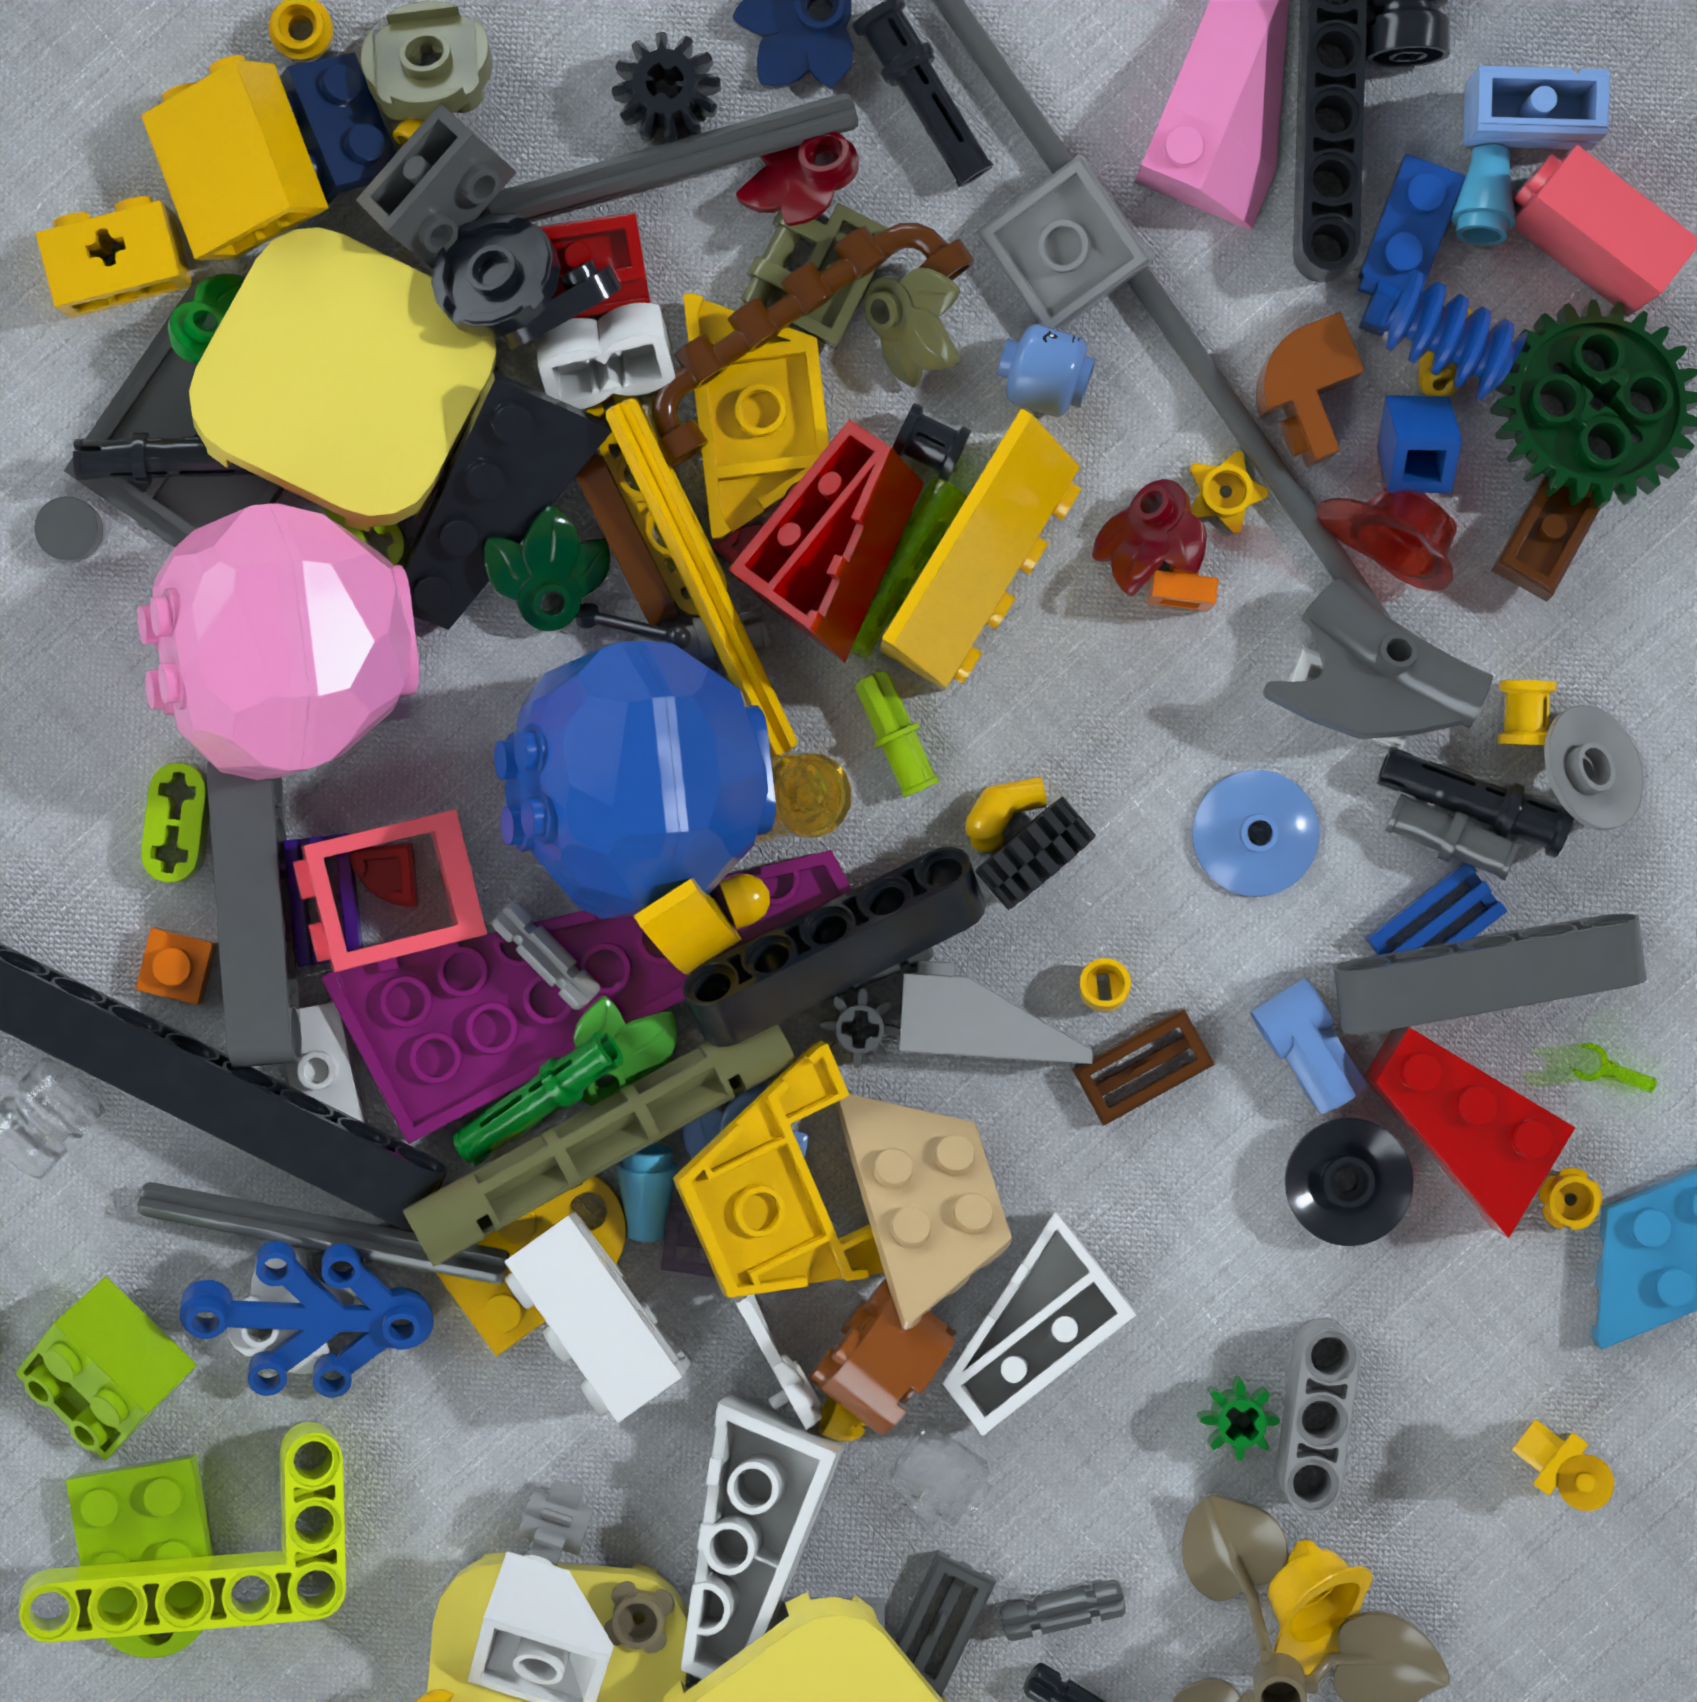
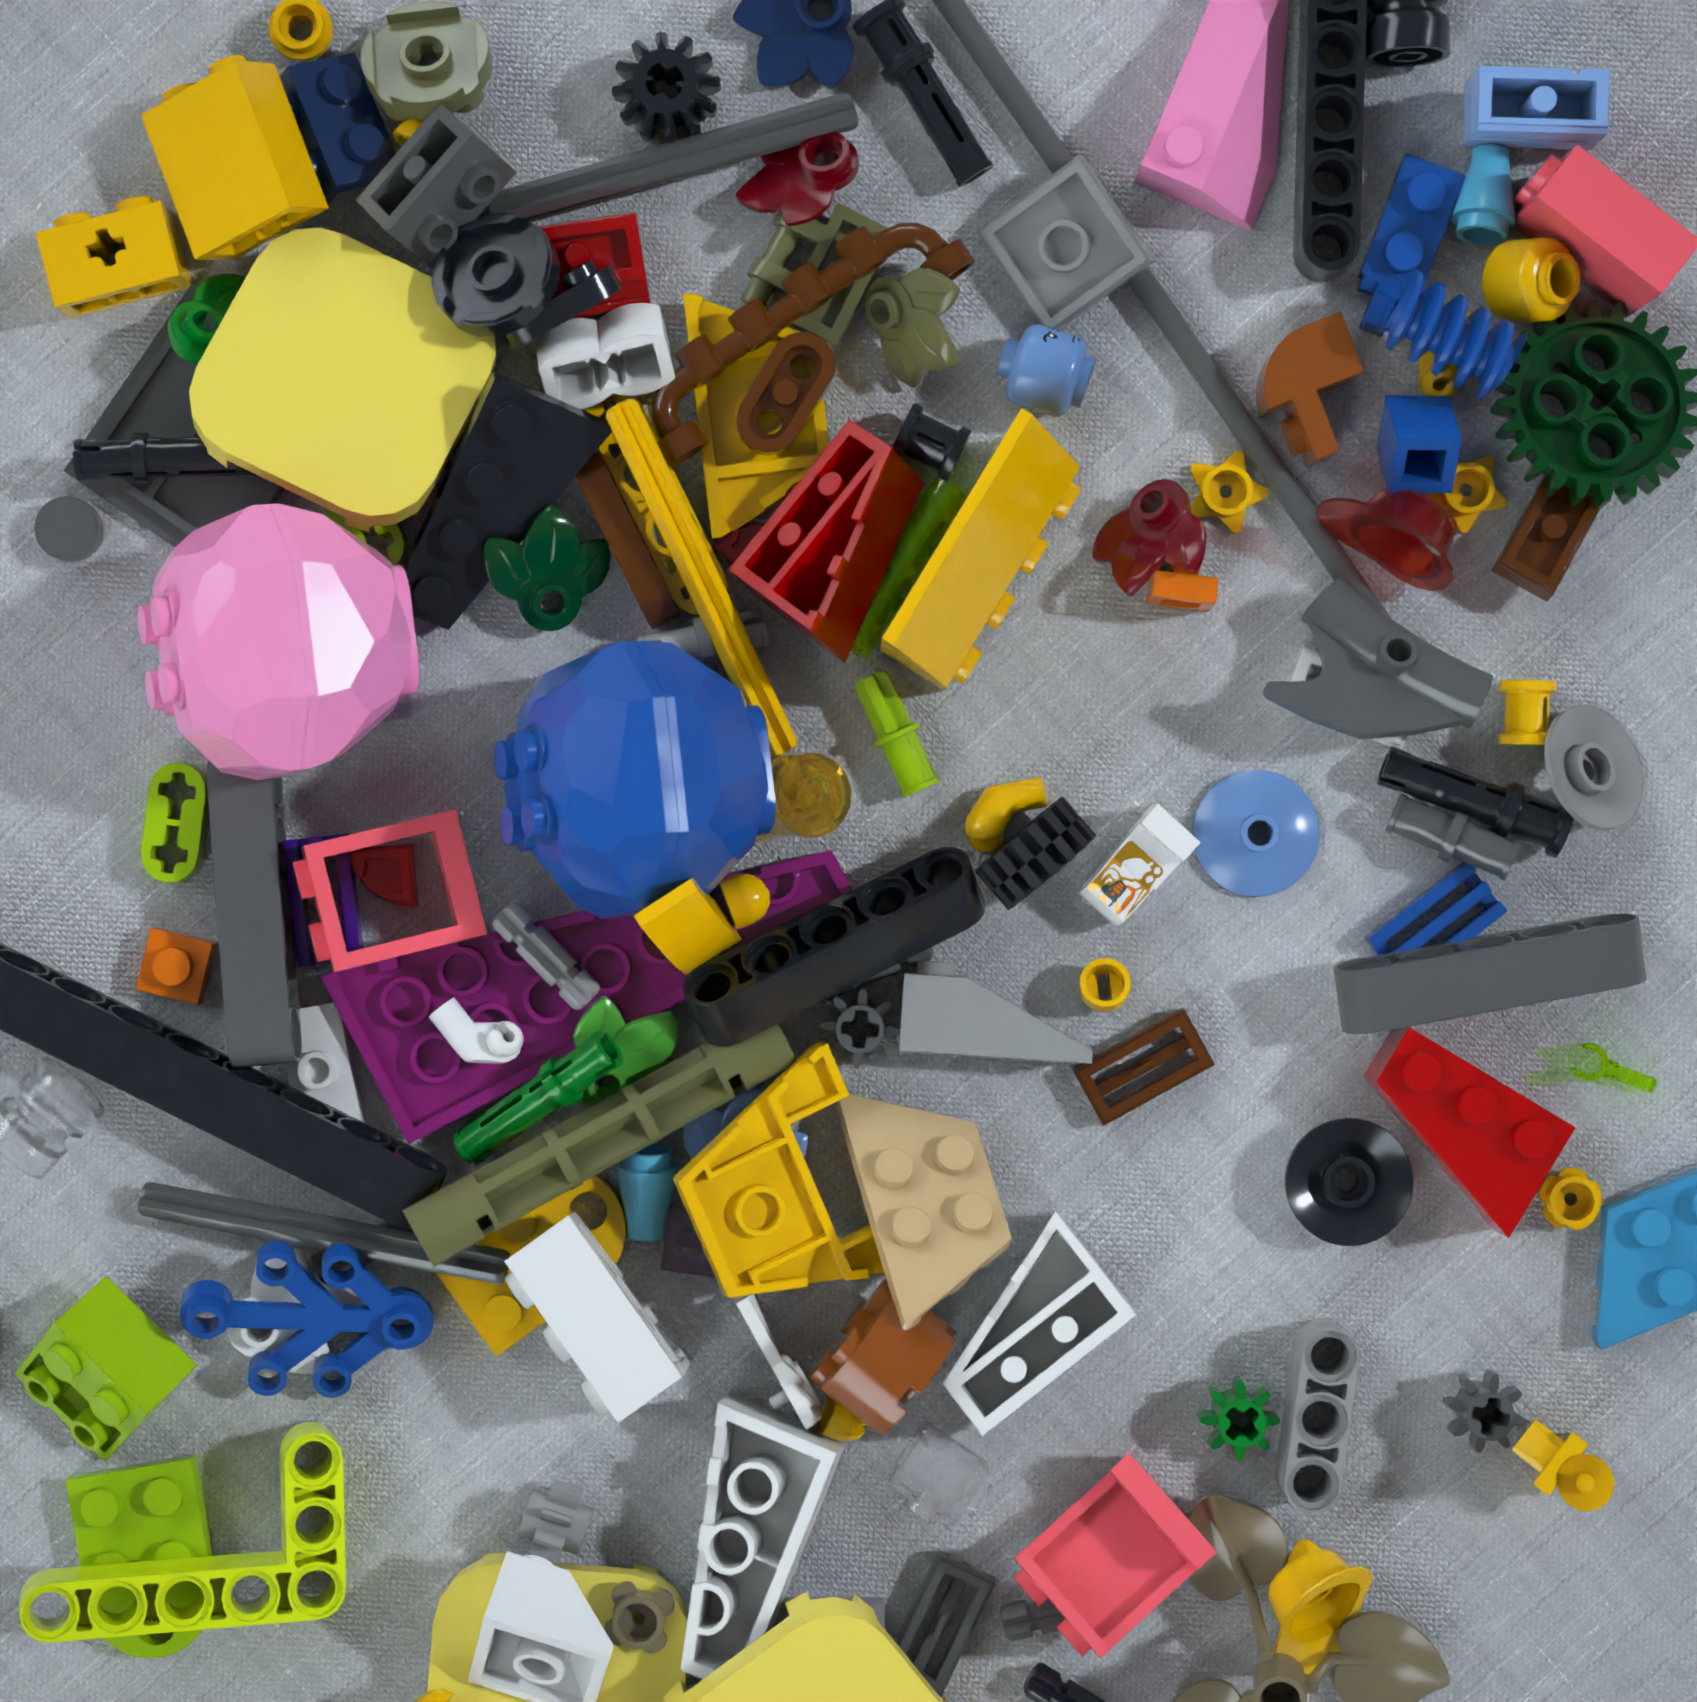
(477, 1040): none -> white arm
(590, 616): black hinge -> none
(785, 395): none -> reddish brown plate
(1112, 1558): none -> coral panel
(1138, 864): none -> white leg
(1302, 1033): medium blue piece -> none
(1482, 496): none -> yellow plate
(1491, 1426): none -> dark grey gear
(1530, 280): none -> yellow head

